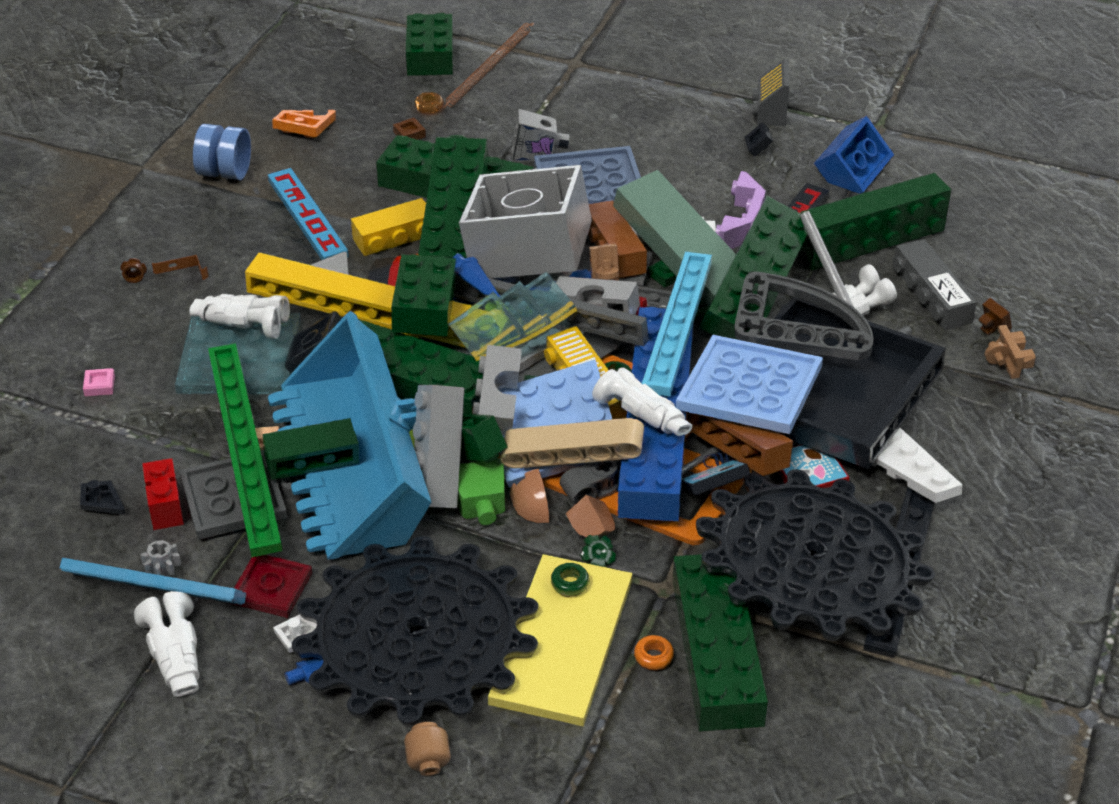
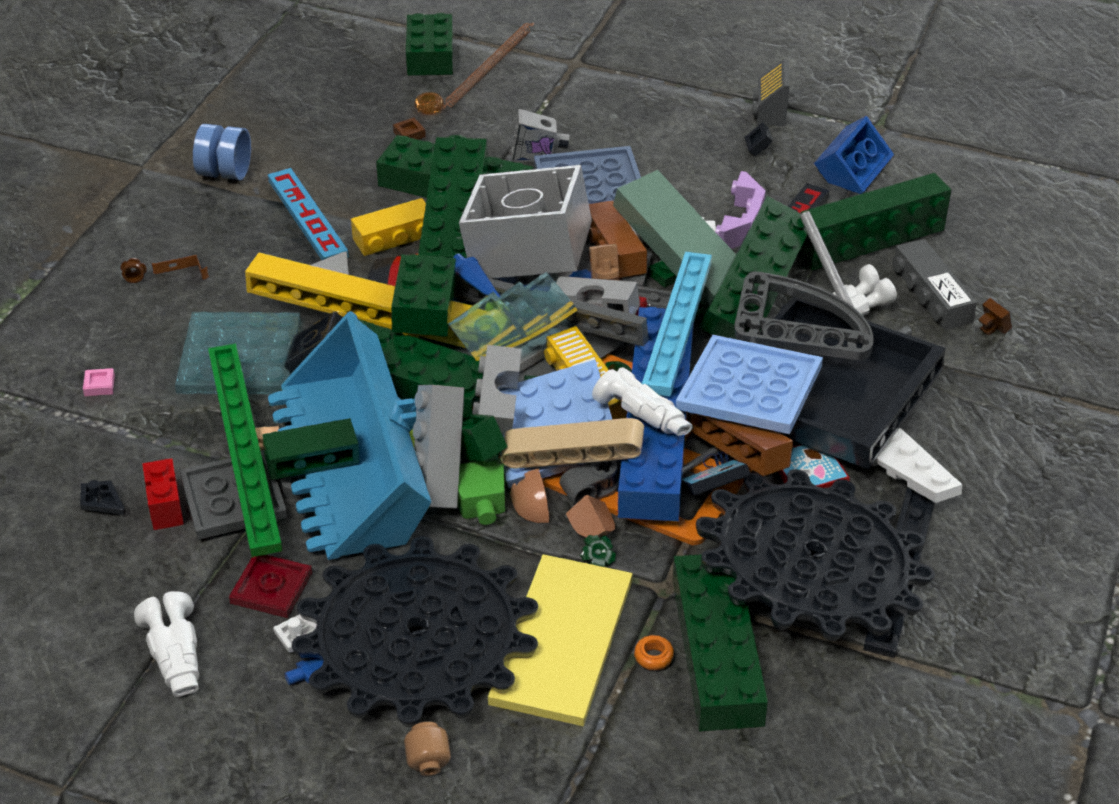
(153, 581): dark azure tile -> none
(161, 558): light grey gear -> none
(243, 310): white piece -> none
(303, 122): orange wing -> none
(570, 570): dark green piece -> none
(1007, 352): medium nougat hips -> none

